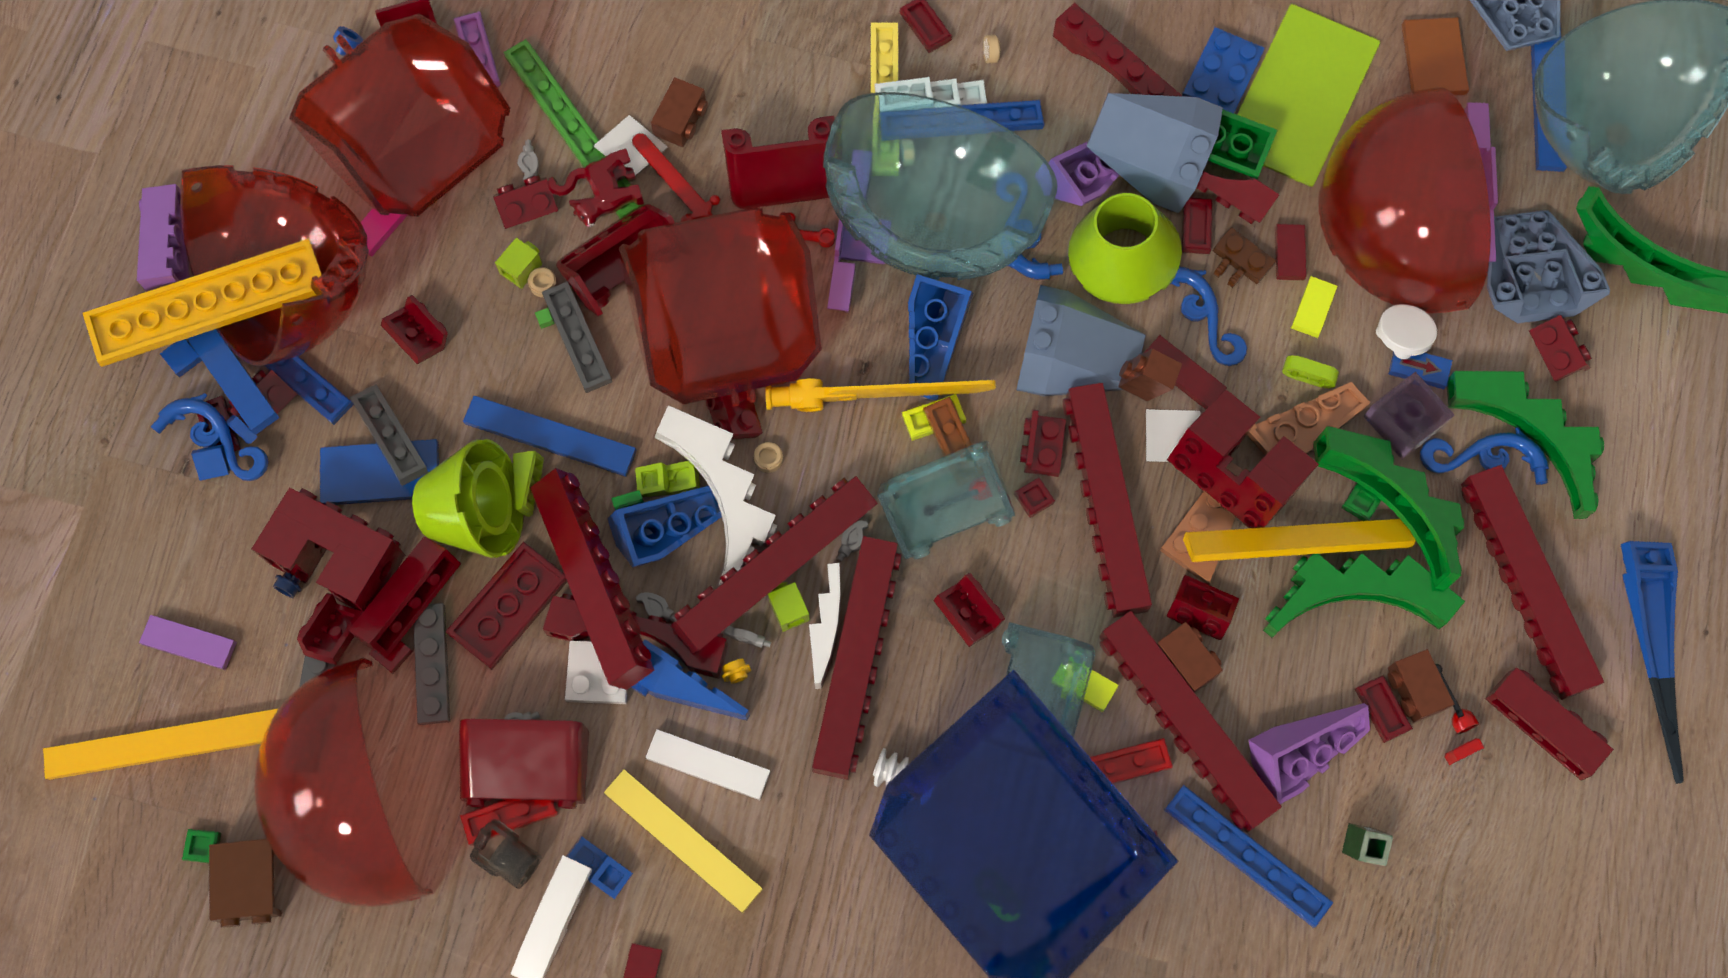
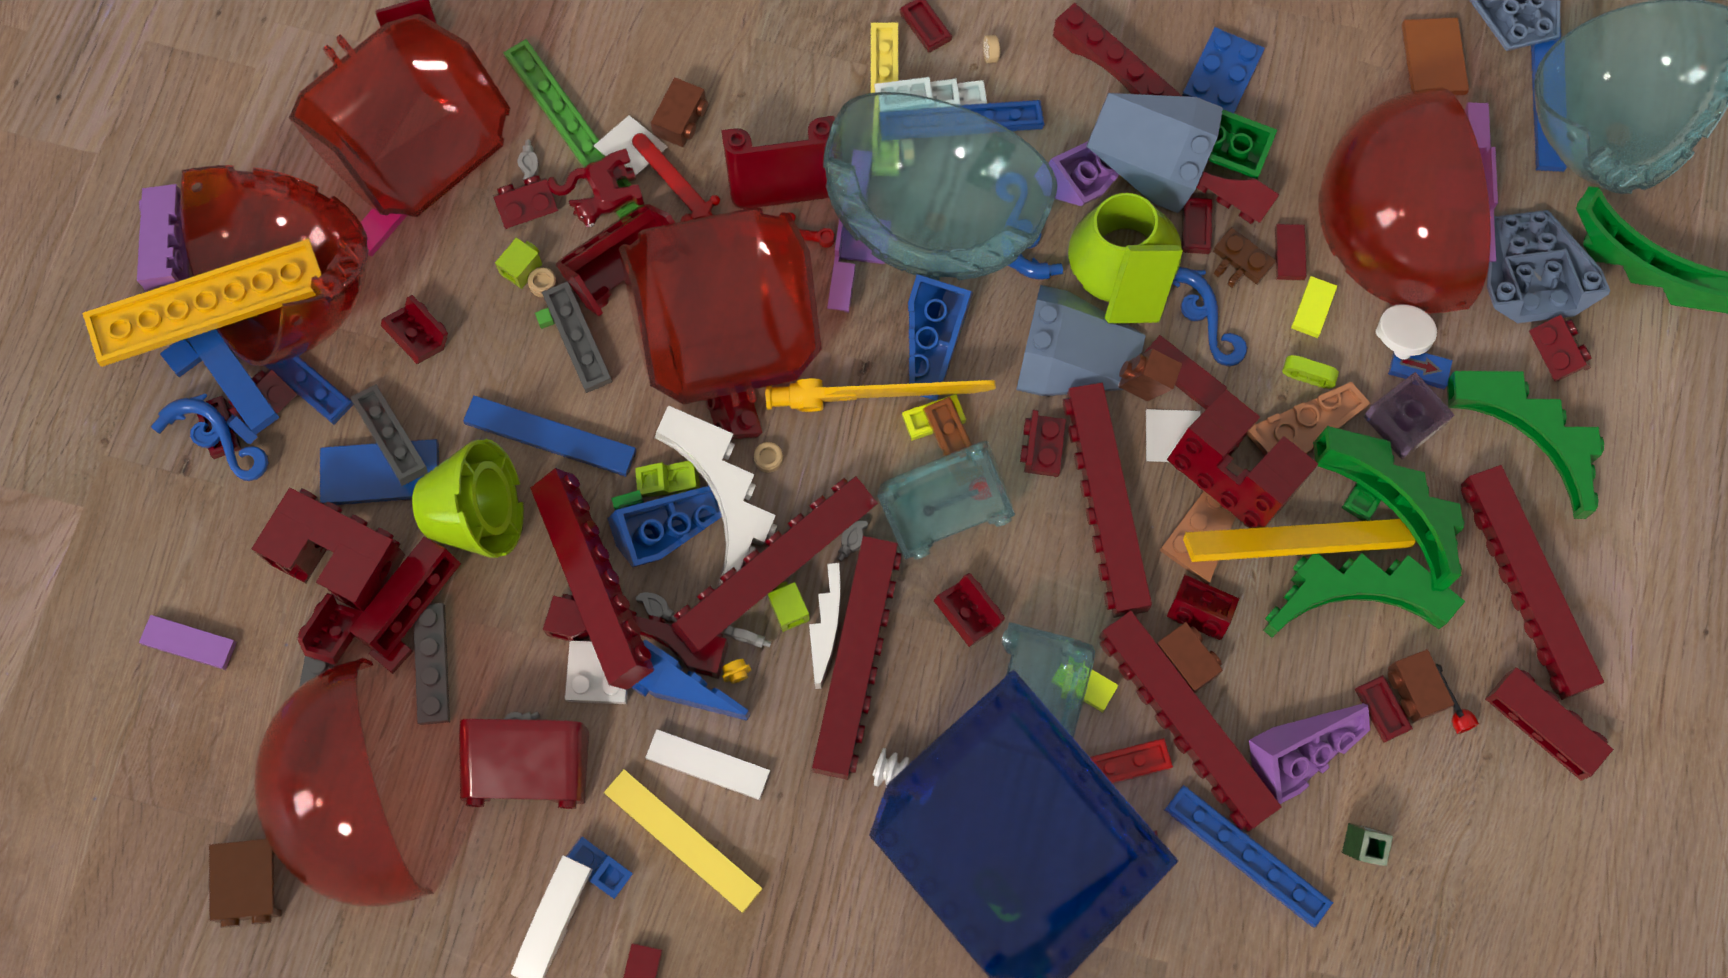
(156, 745): yellow tile -> none
(197, 845): green tile -> none
(210, 462): blue tile -> none
(287, 585): dark blue plate -> none
(351, 37): blue tile -> none
(472, 30): medium lavender tile -> none
(507, 605): dark red tile -> none
(511, 812): red tile -> none
(511, 859): clear smoke piece -> none
(527, 472): lime slope -> none
(1034, 497): dark red tile -> none
(1143, 283): none -> lime tile
(1307, 89): lime piece -> none
(1463, 751): red tile -> none
(1482, 448): blue plant -> none
(1652, 600): blue plate -> none

